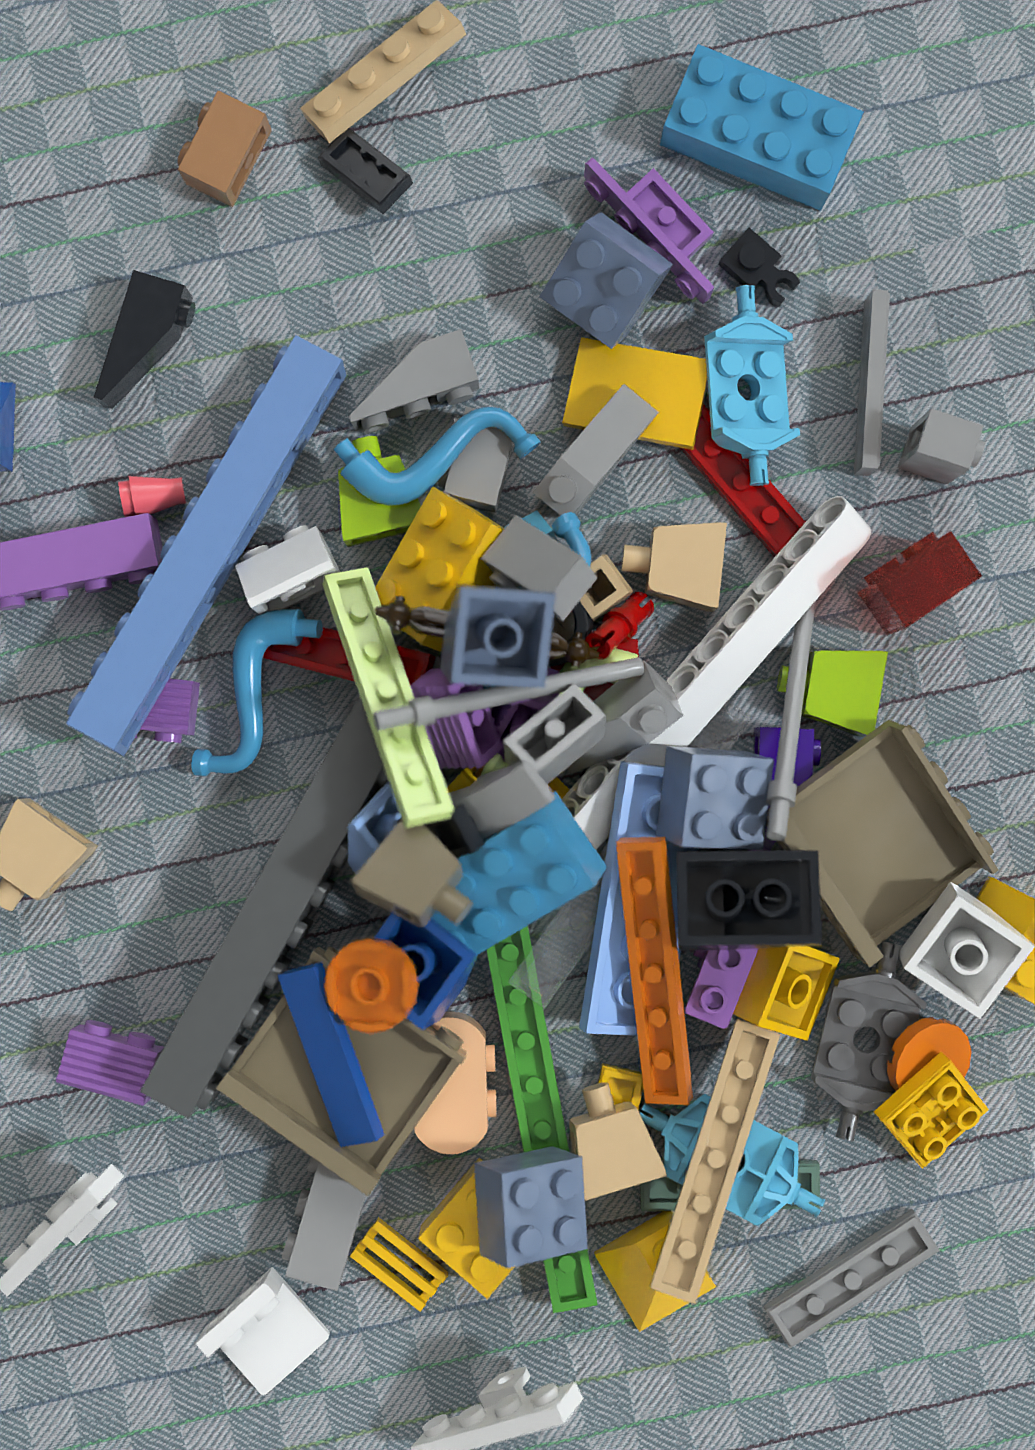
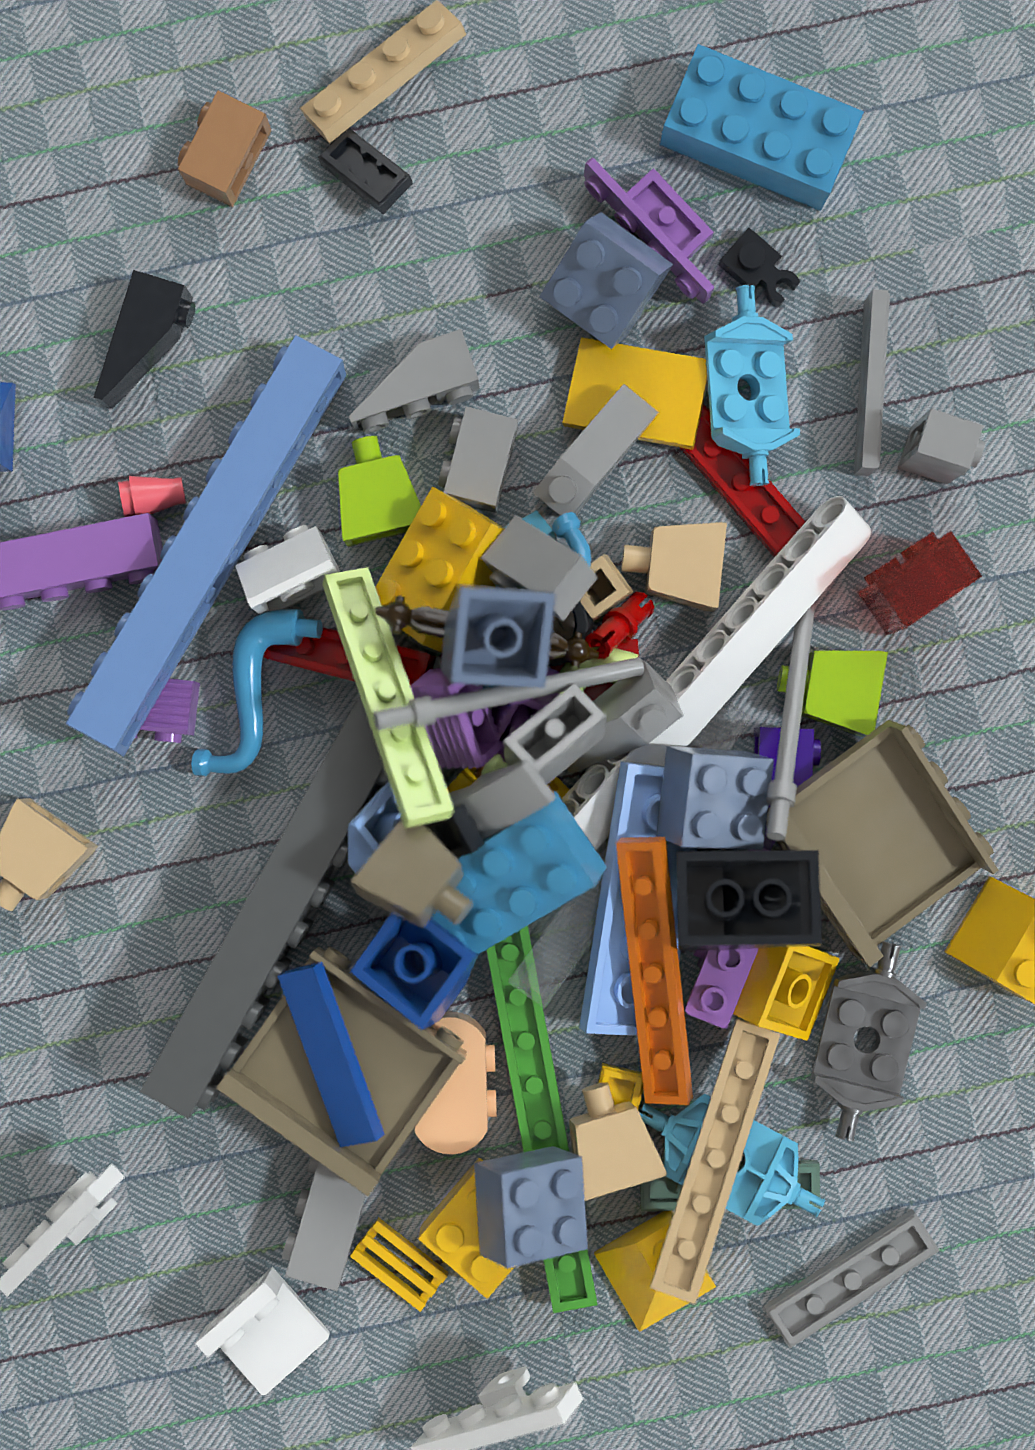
(108, 1061): medium lavender brick -> none
(371, 985): orange tile -> none
(389, 488): dark azure animal -> none
(924, 1041): orange tile -> none
(931, 1110): yellow tile -> none
(964, 950): white slope -> none

